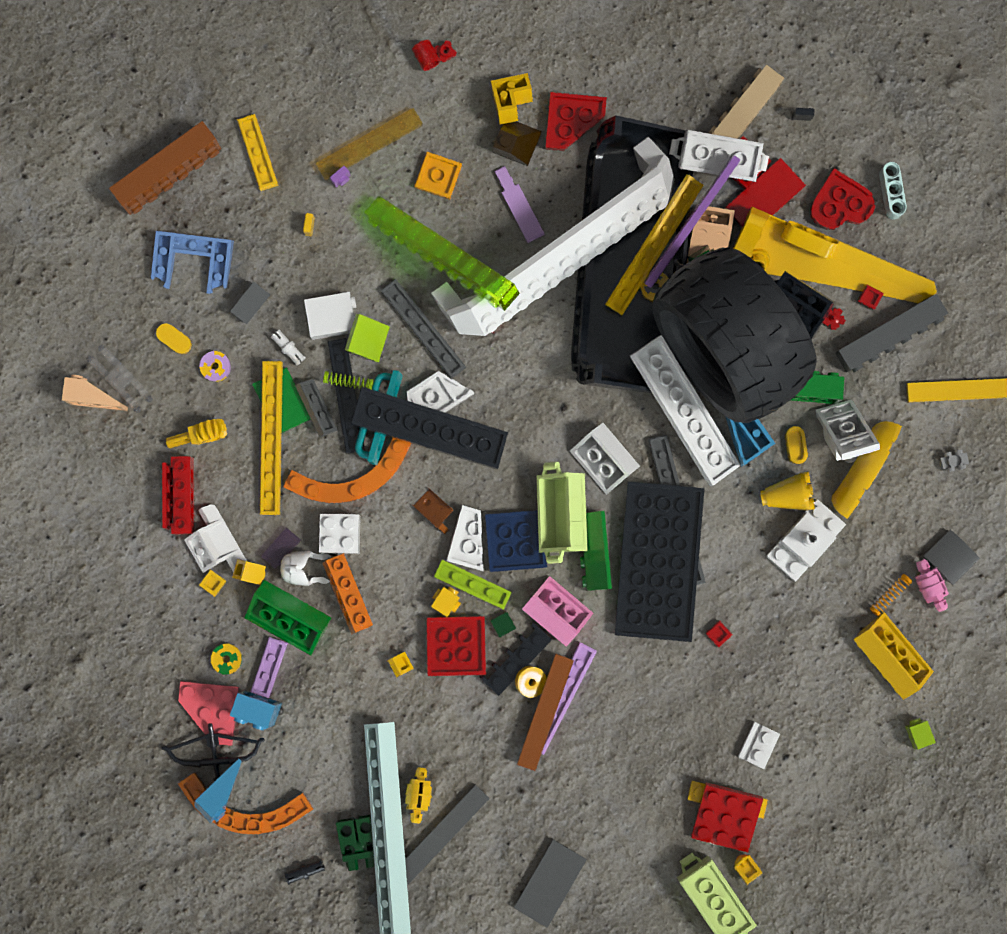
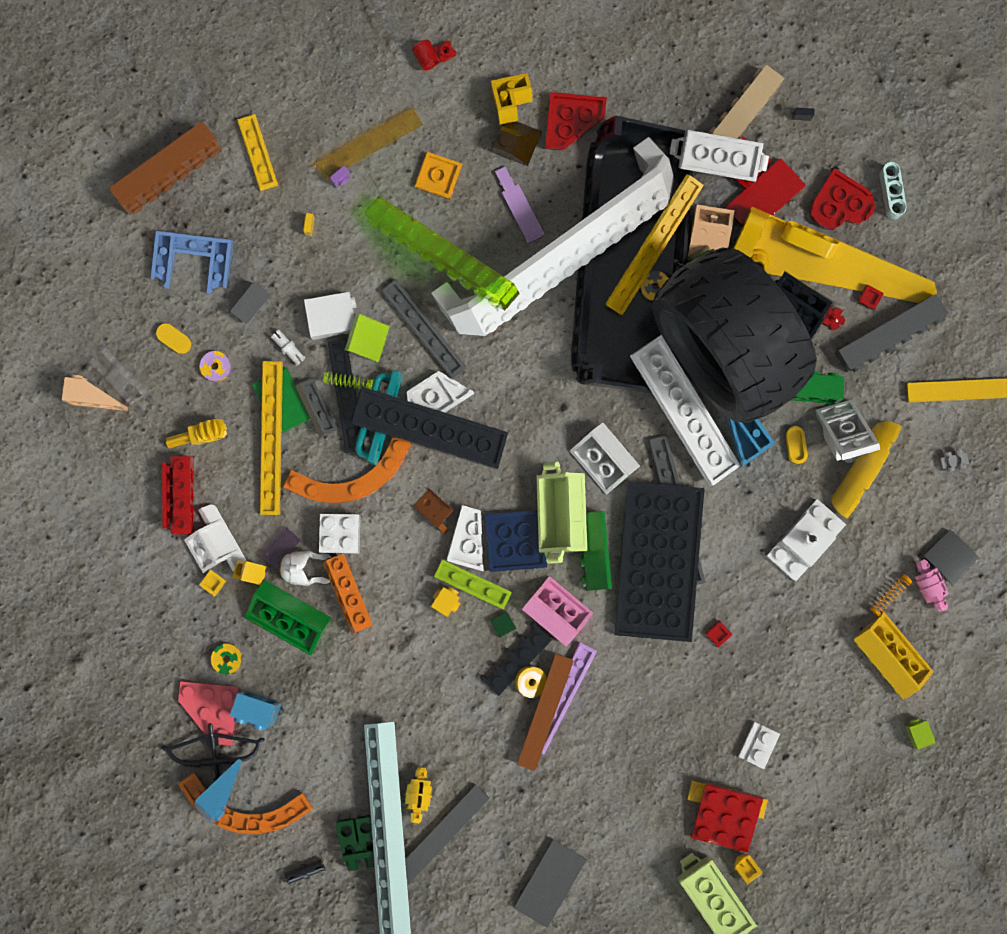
(269, 667): lavender tile -> none
(400, 664): yellow plate -> none
(456, 646): red plate -> none
(692, 220): medium lavender tile -> none
(790, 493): yellow cone -> none

